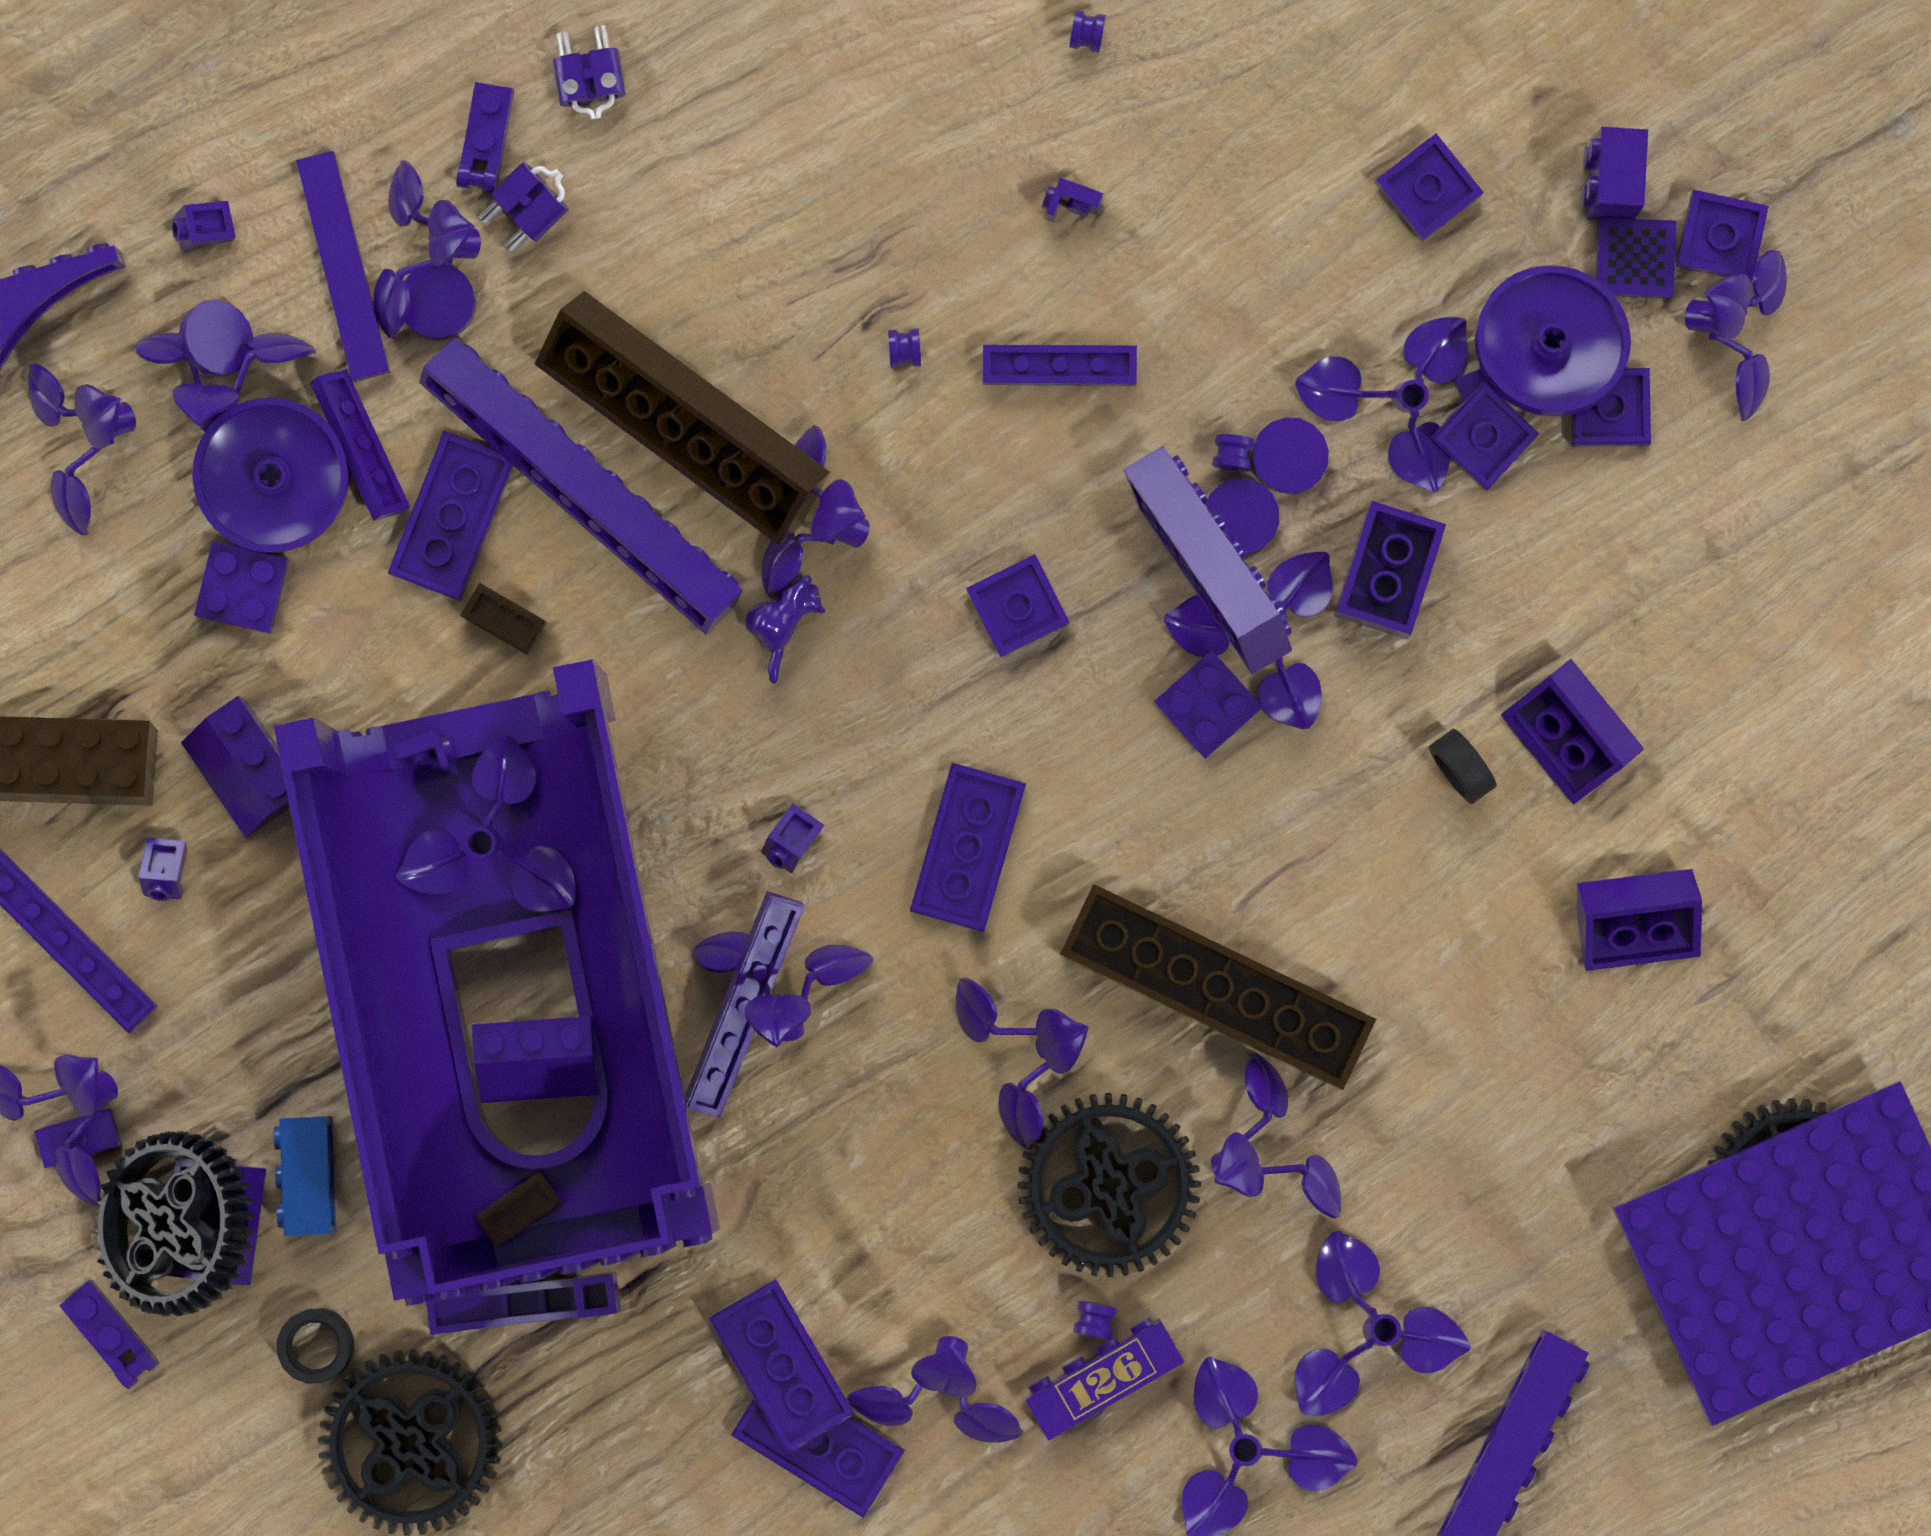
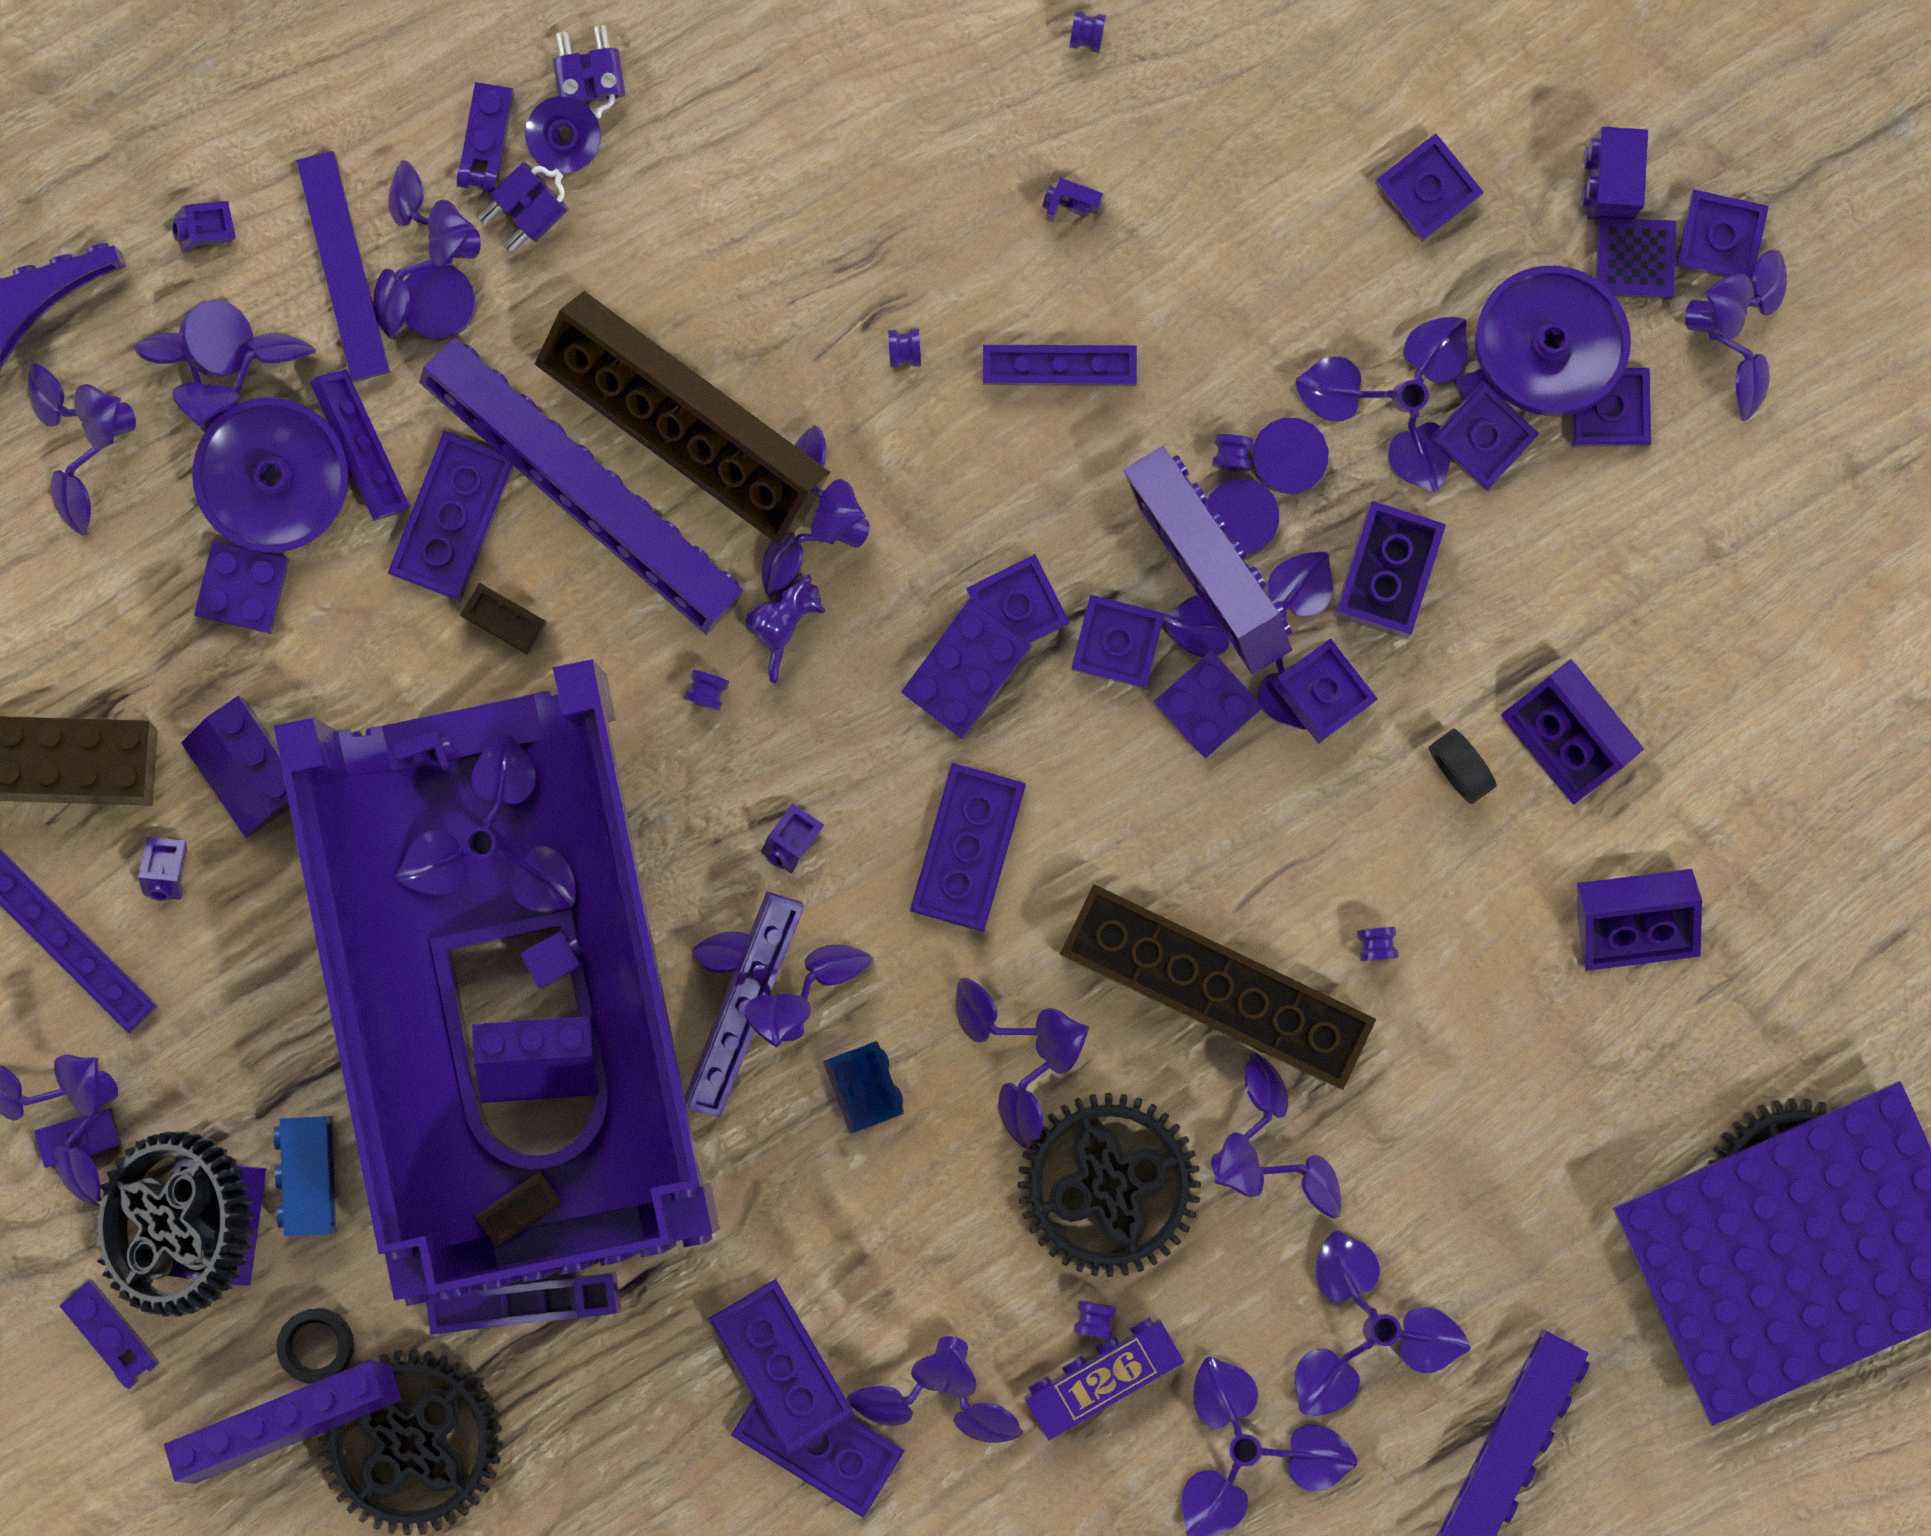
(282, 1422): none -> dark purple brick
(544, 136): none -> dark purple dish
(553, 959): none -> dark purple brick
(706, 690): none -> dark purple wheel
(864, 1087): none -> clear blue bracket
(966, 669): none -> dark purple plate
(1117, 641): none -> dark purple plate
(1324, 691): none -> dark purple plate
(1377, 944): none -> dark purple wheel

